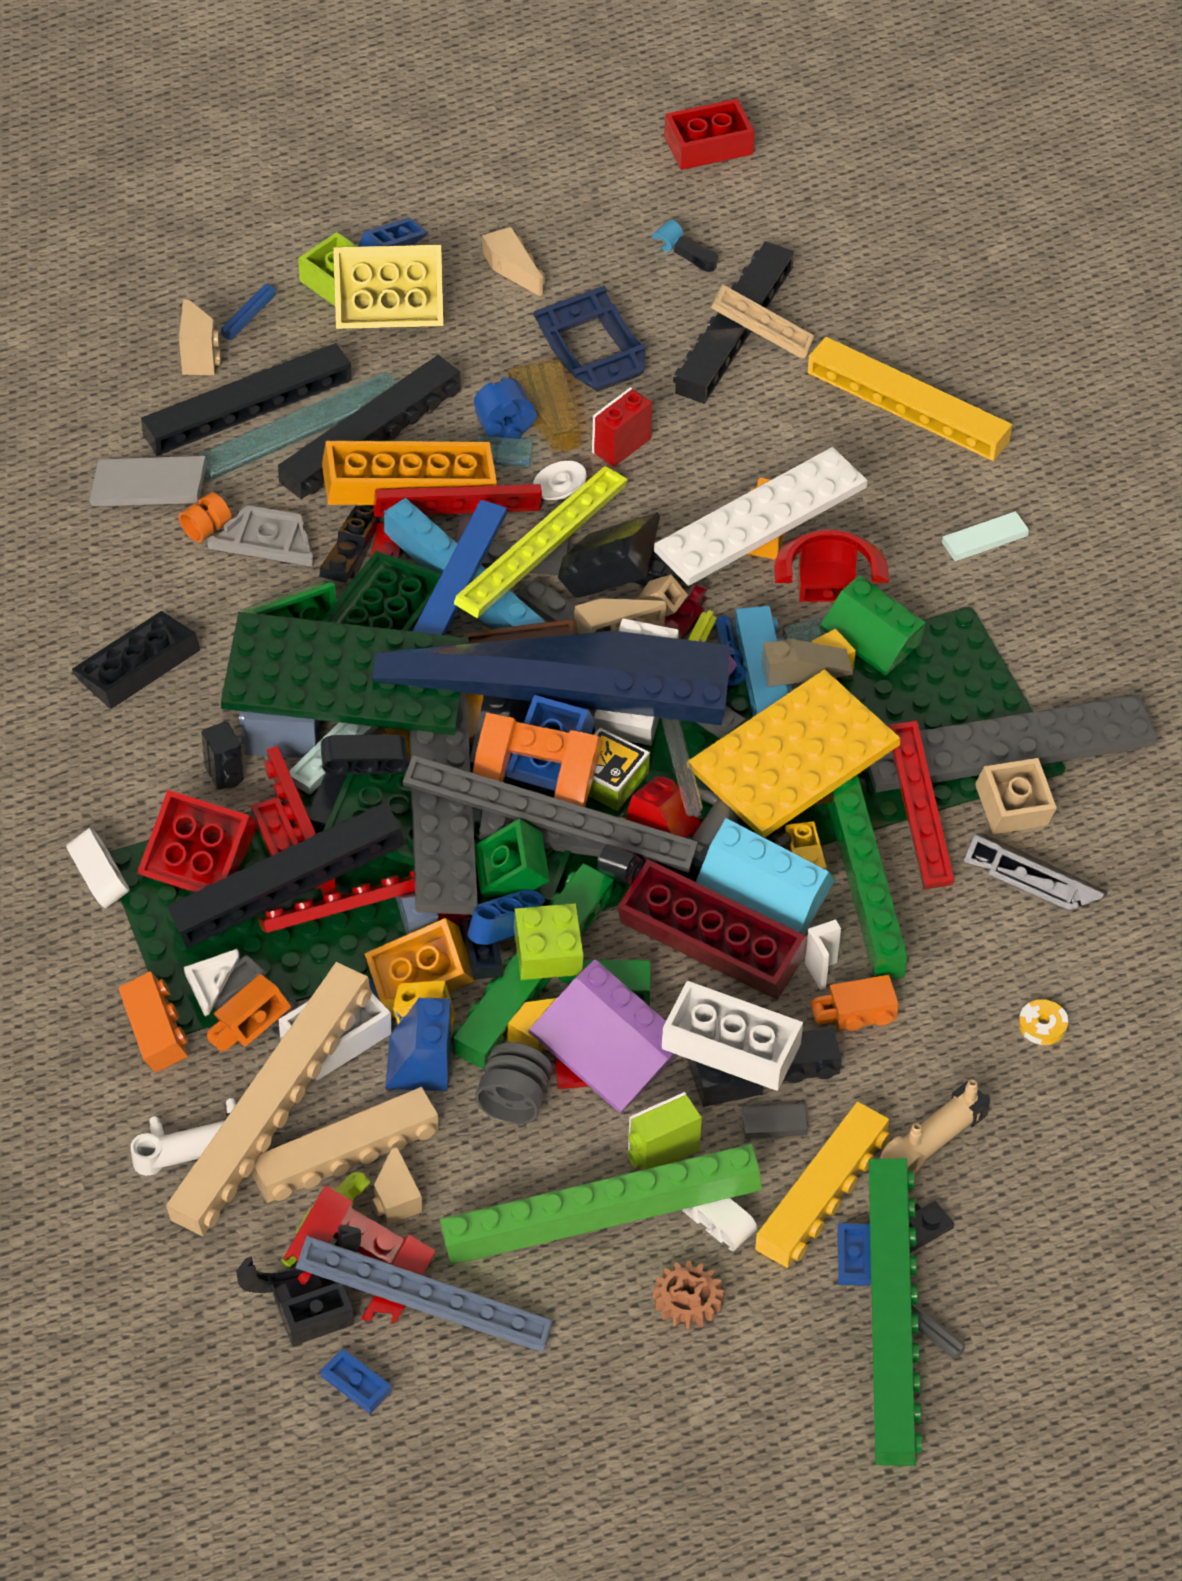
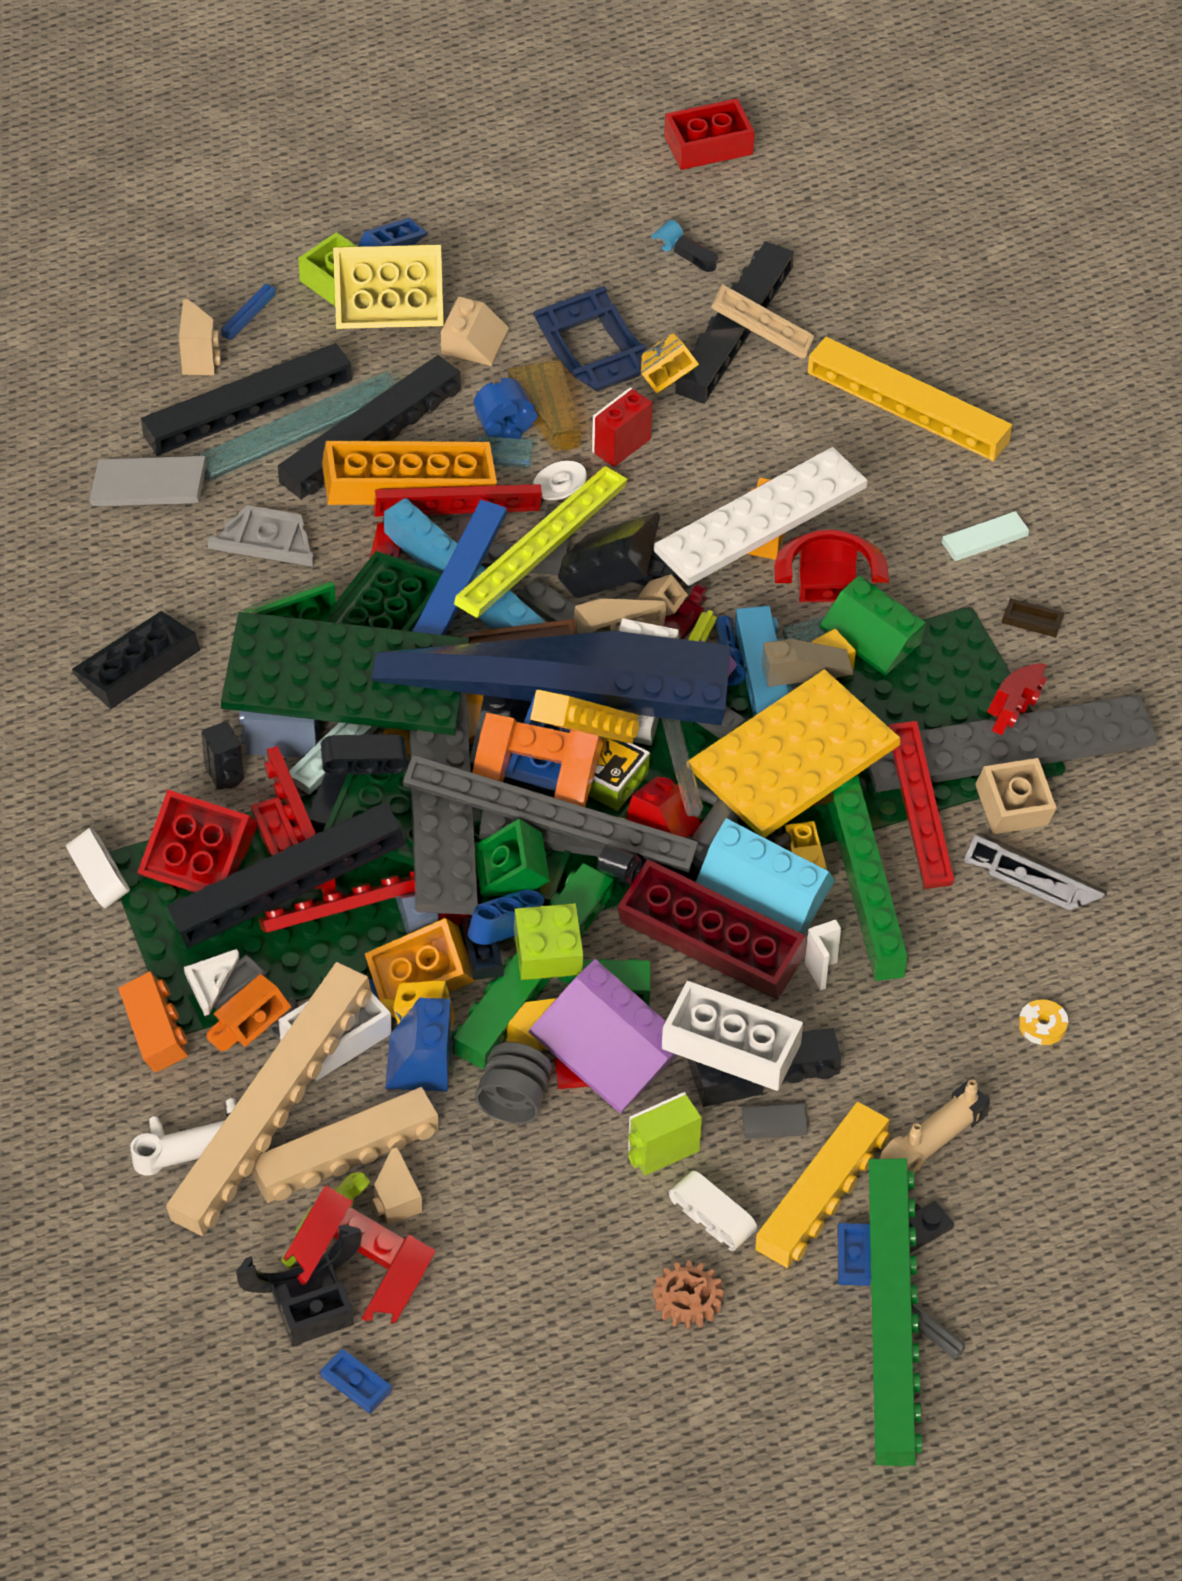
(206, 516): orange wheel -> none
(352, 545): black slope -> none
(424, 1294): sand blue tile -> none
(473, 332): none -> tan slope
(509, 258): tan slope -> none
(584, 716): none -> yellow brick
(601, 1204): bright green brick -> none
(666, 362): none -> yellow torso
(857, 1004): orange brick -> none
(1015, 695): none -> red slope
(1033, 617): none -> dark brown tile

